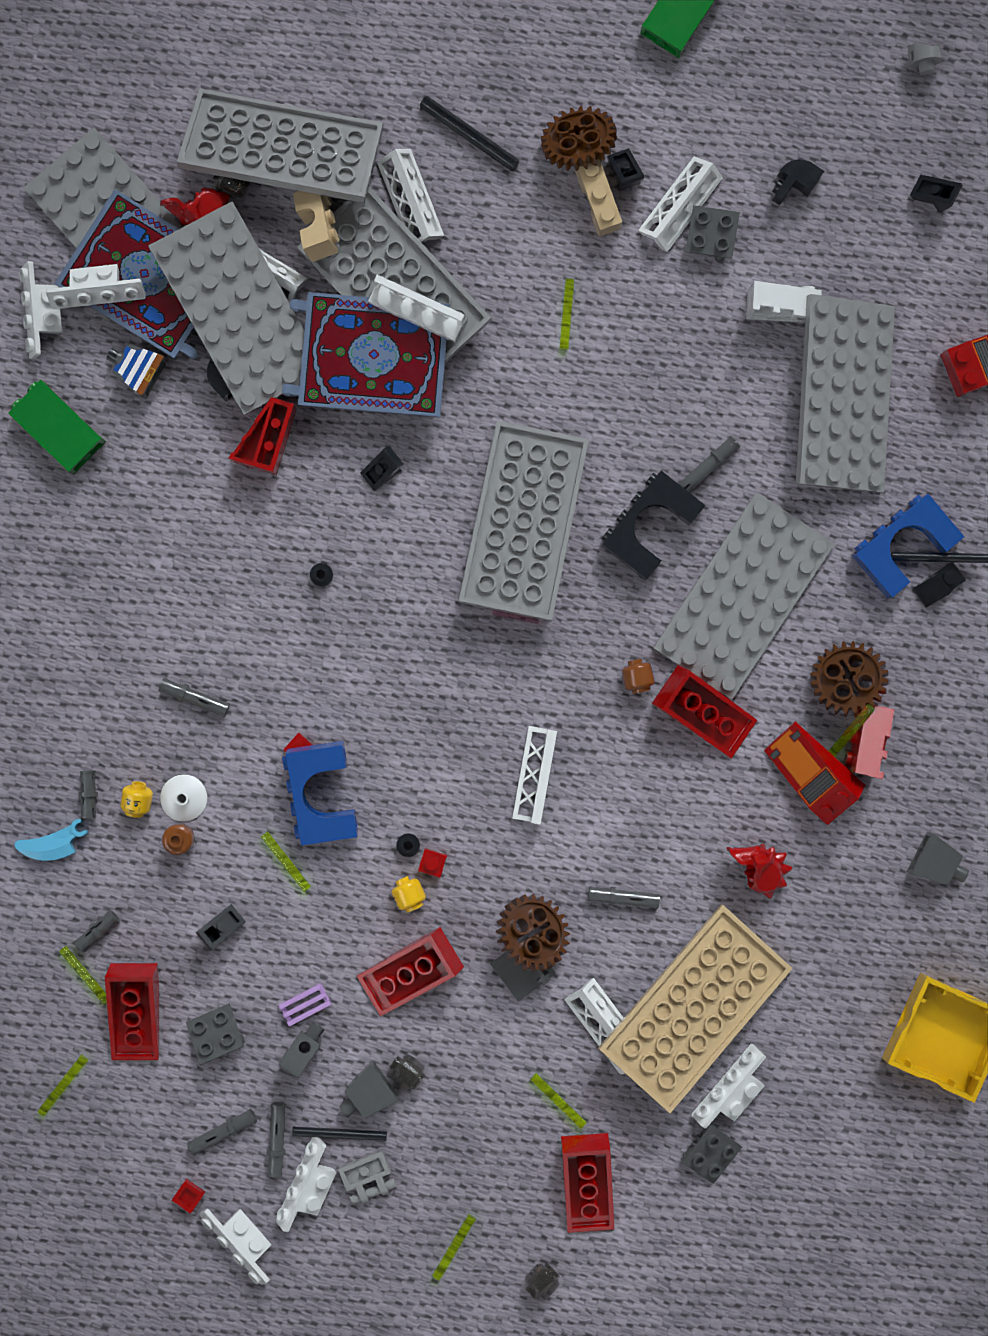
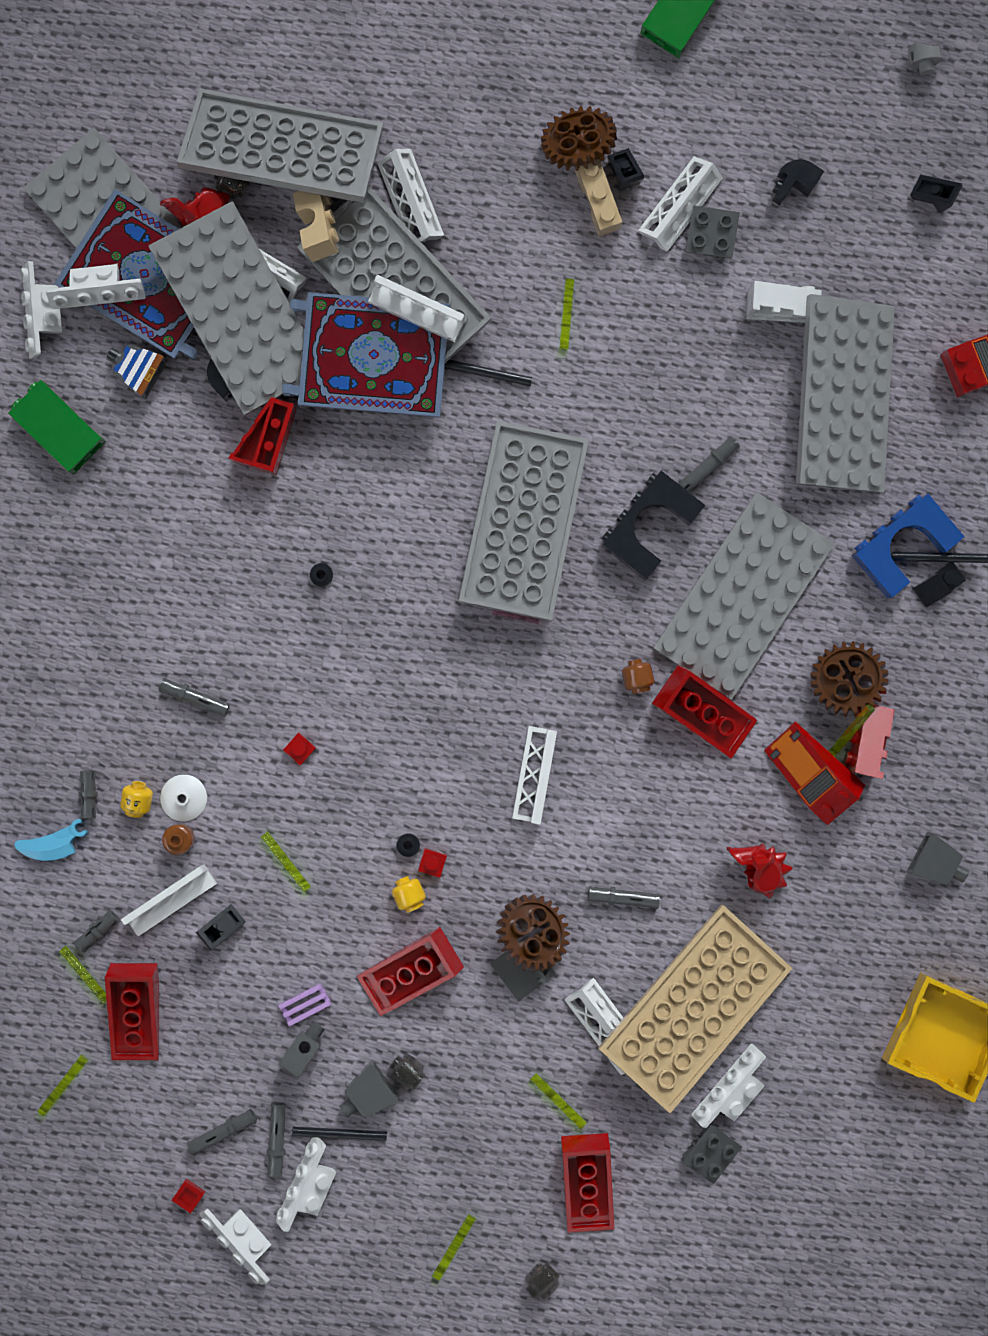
(170, 900): none -> white fence
(215, 1034): dark grey hinge -> none
(312, 824): blue arch -> none
(364, 1171): light grey plate -> none
(382, 468): black slope -> none
(469, 133): black axle -> none
(488, 372): none -> black bar

